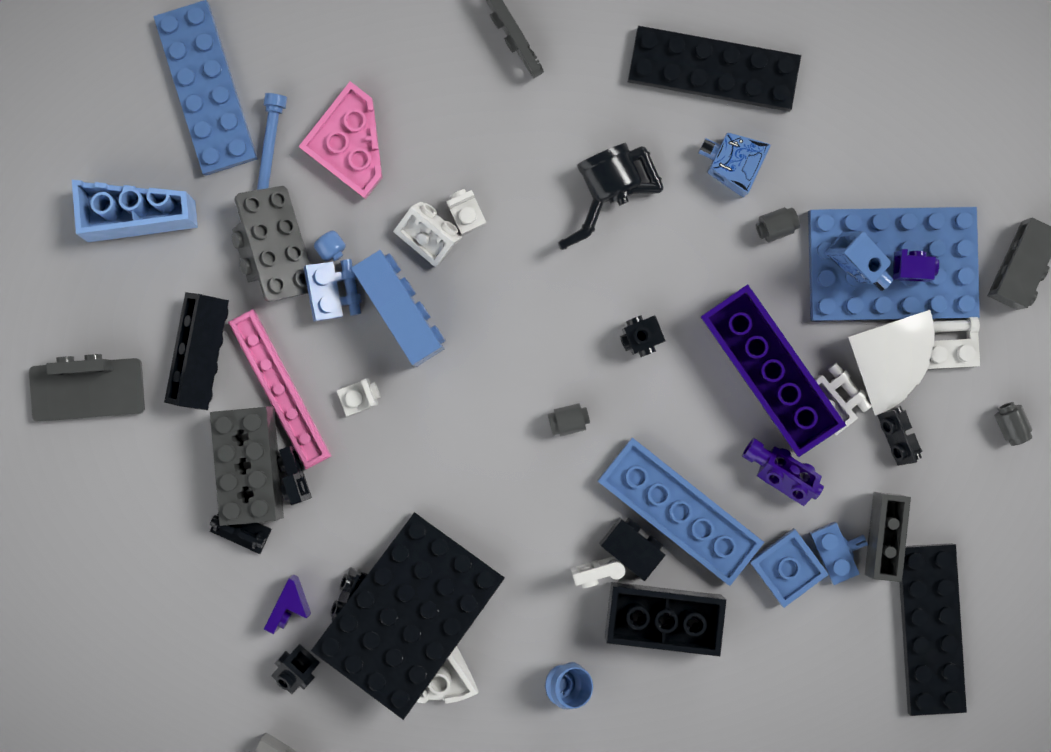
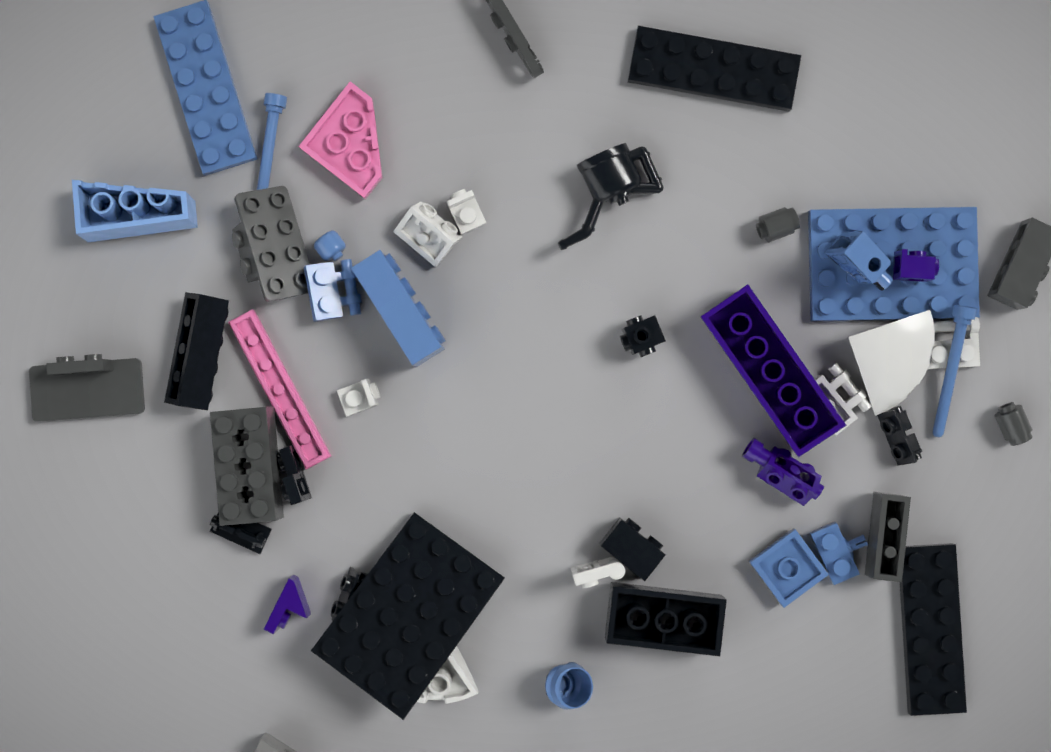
(295, 669): black brick -> none
(568, 420): dark grey brick -> none
(680, 511): medium blue plate -> none
(735, 161): medium blue torso -> none
(962, 316): none -> medium blue piece

